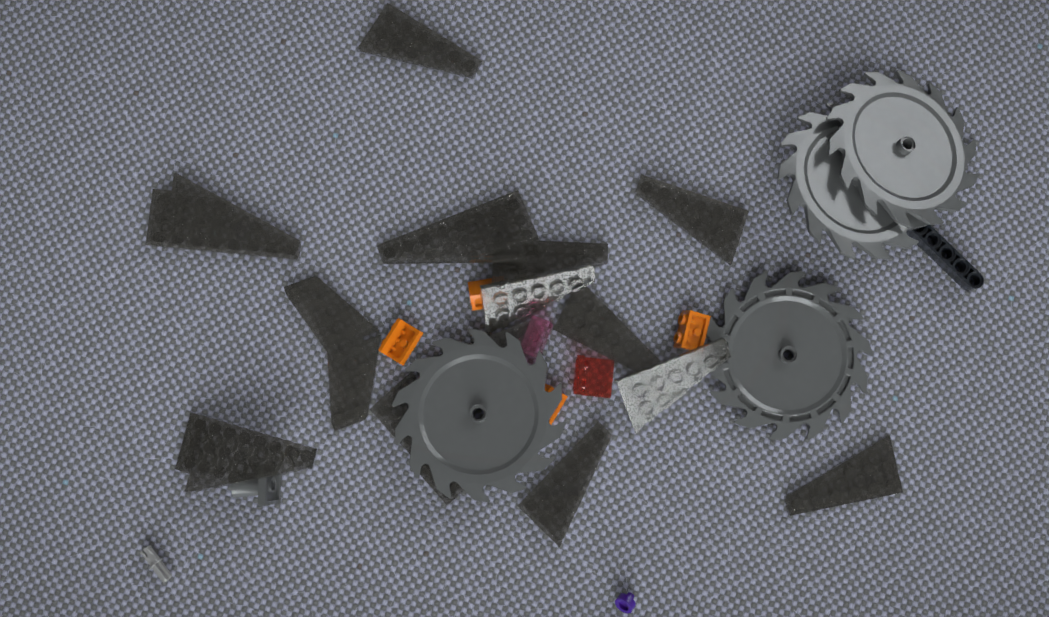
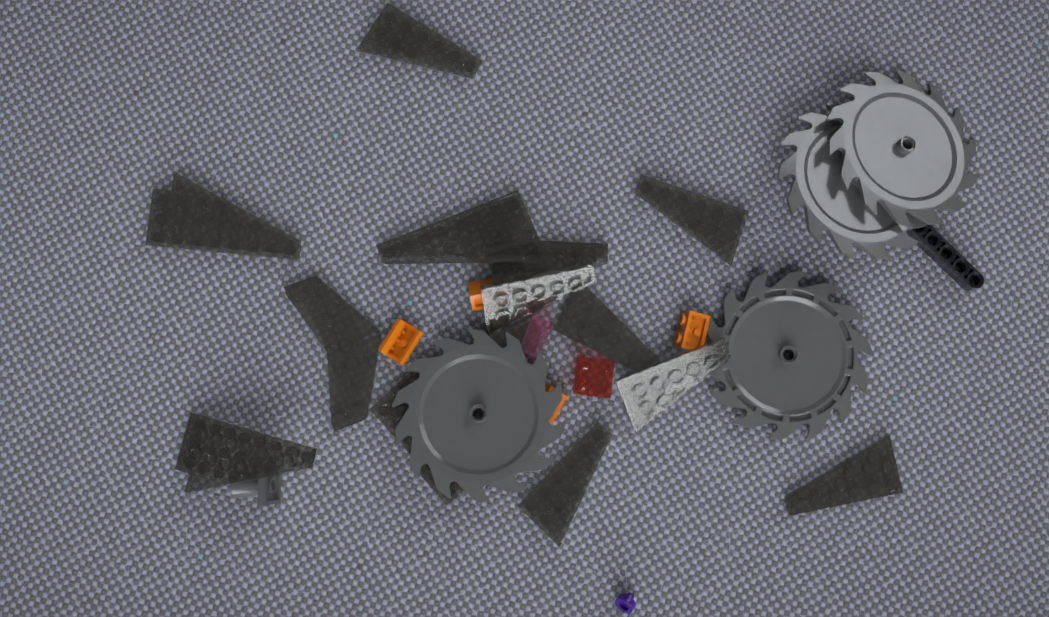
(156, 563): light grey axle -> none

